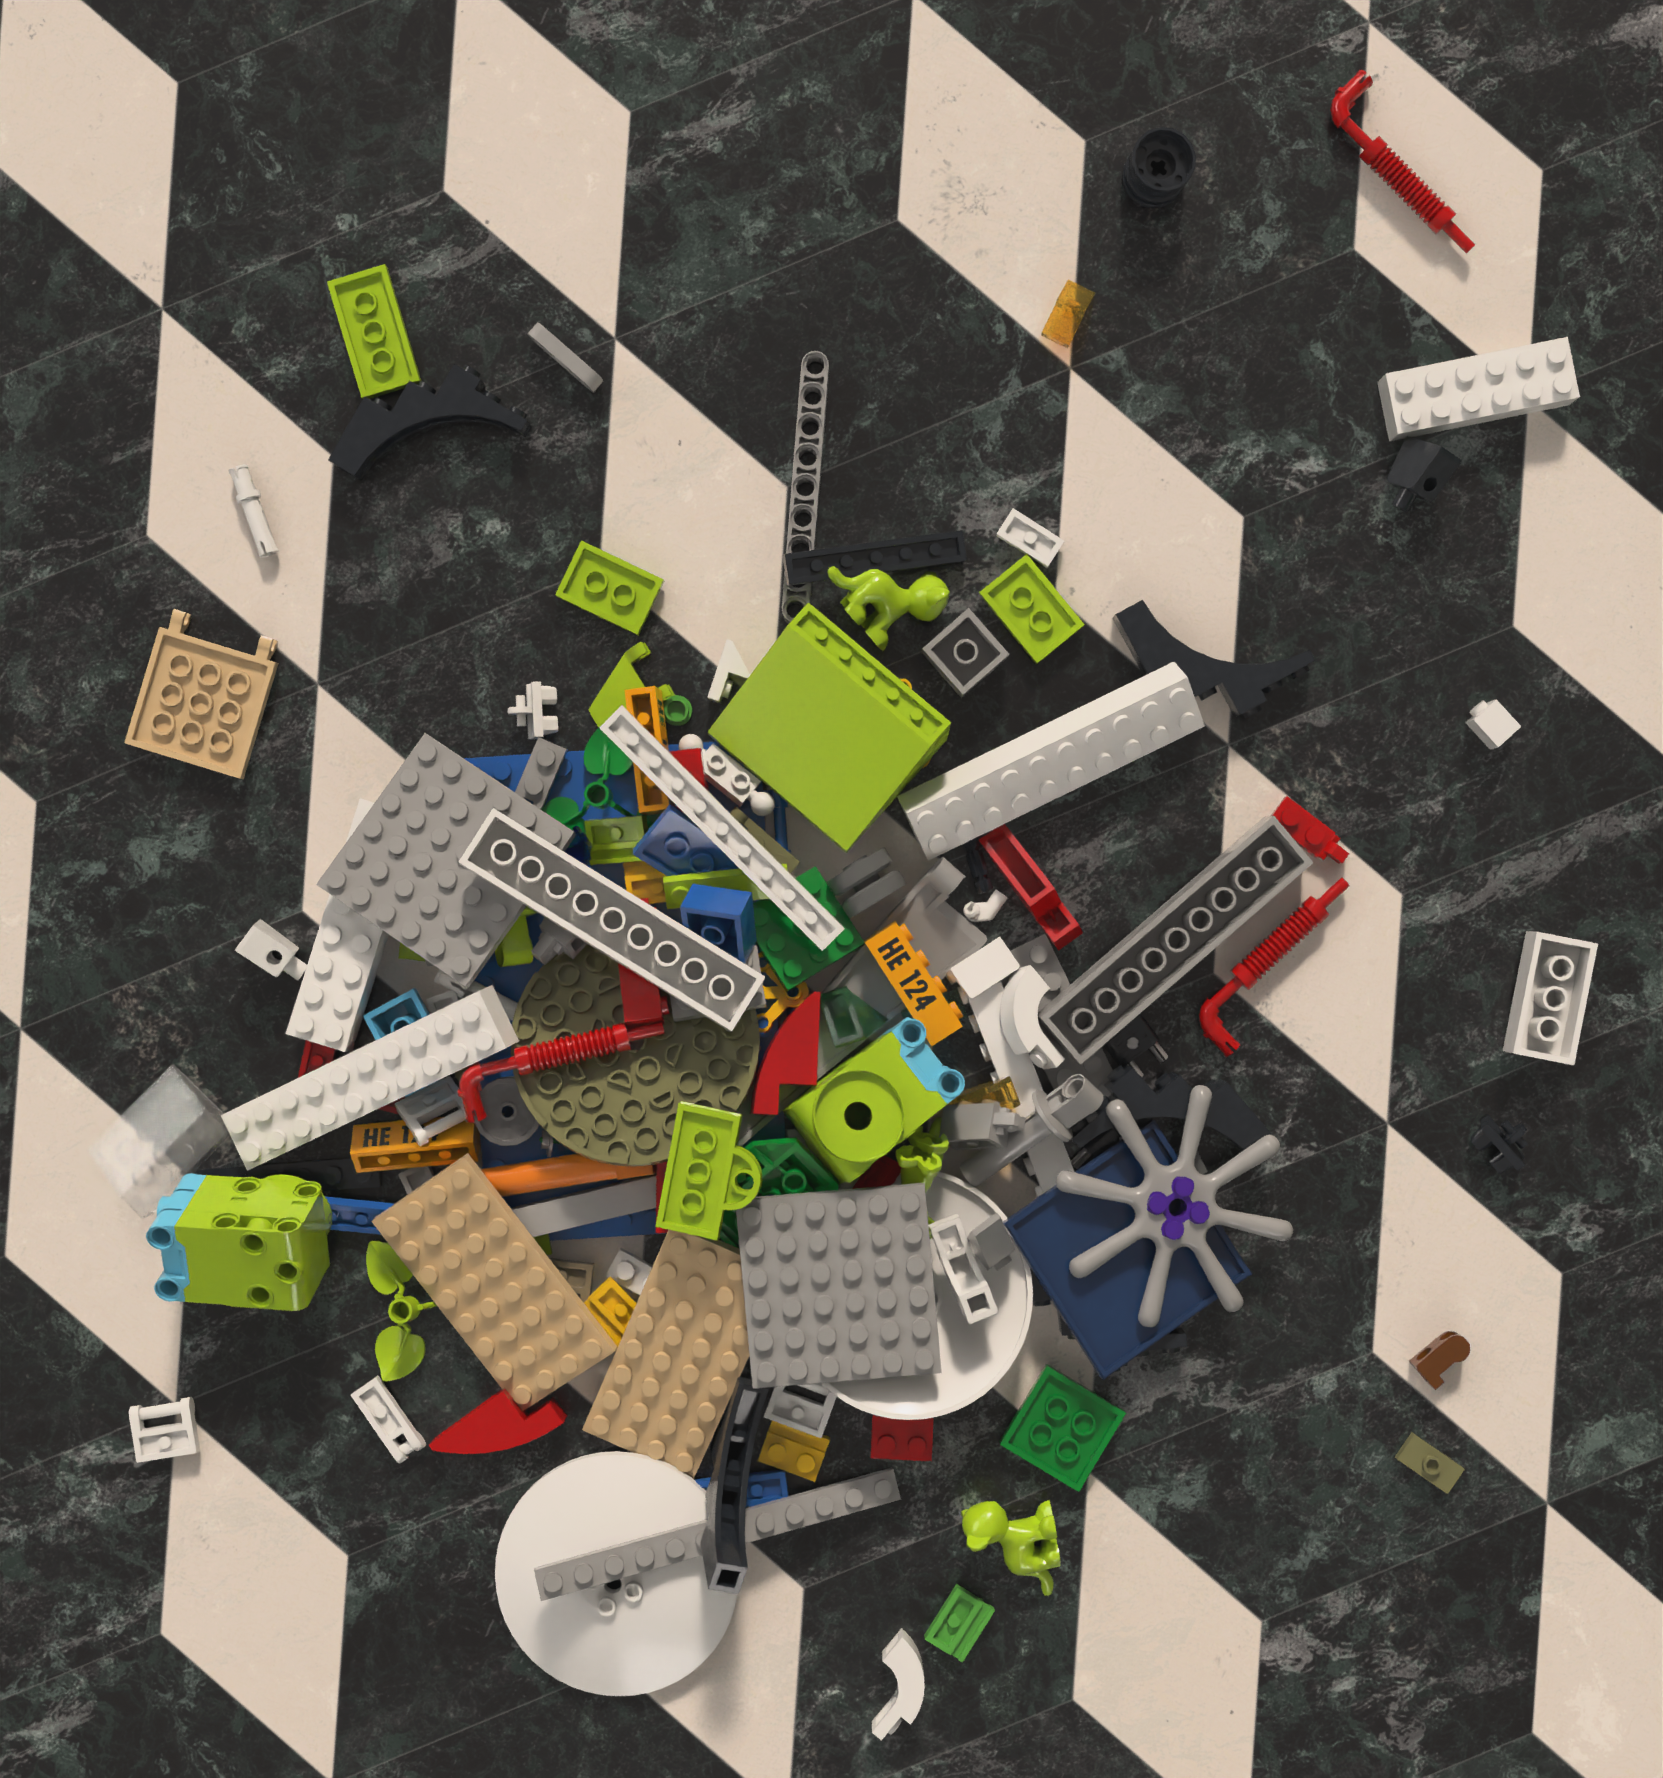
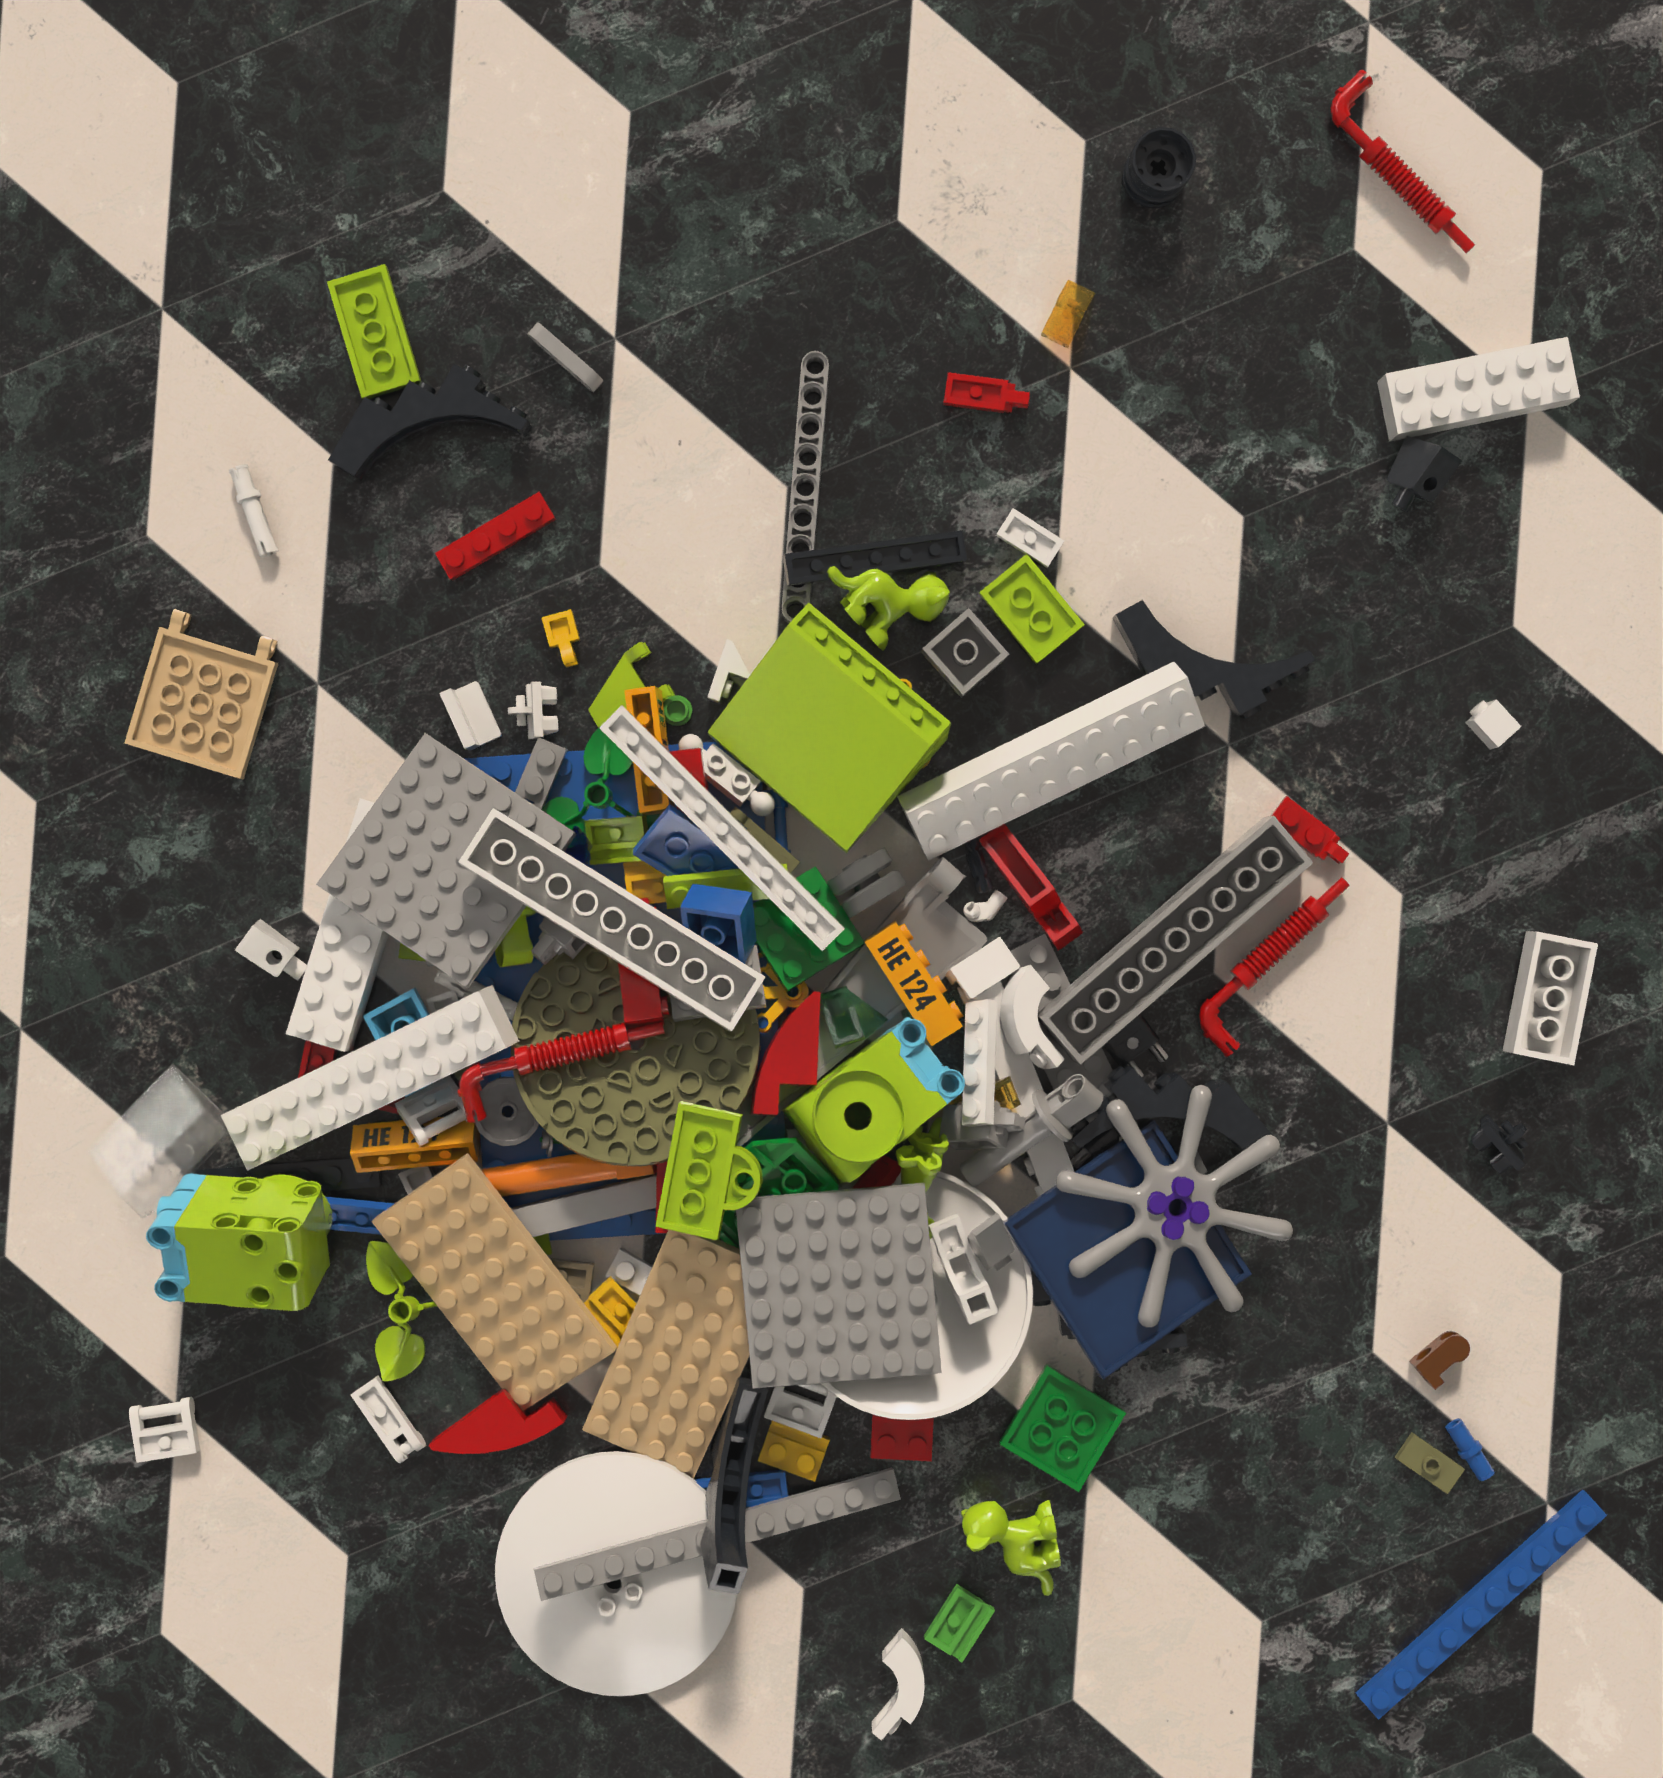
(471, 715): none -> white panel
(495, 536): none -> red plate
(561, 633): none -> yellow plate
(609, 588): lime plate -> none
(979, 1063): none -> white plate
(983, 393): none -> red hinge
(1469, 1449): none -> blue pin
(1481, 1604): none -> blue plate

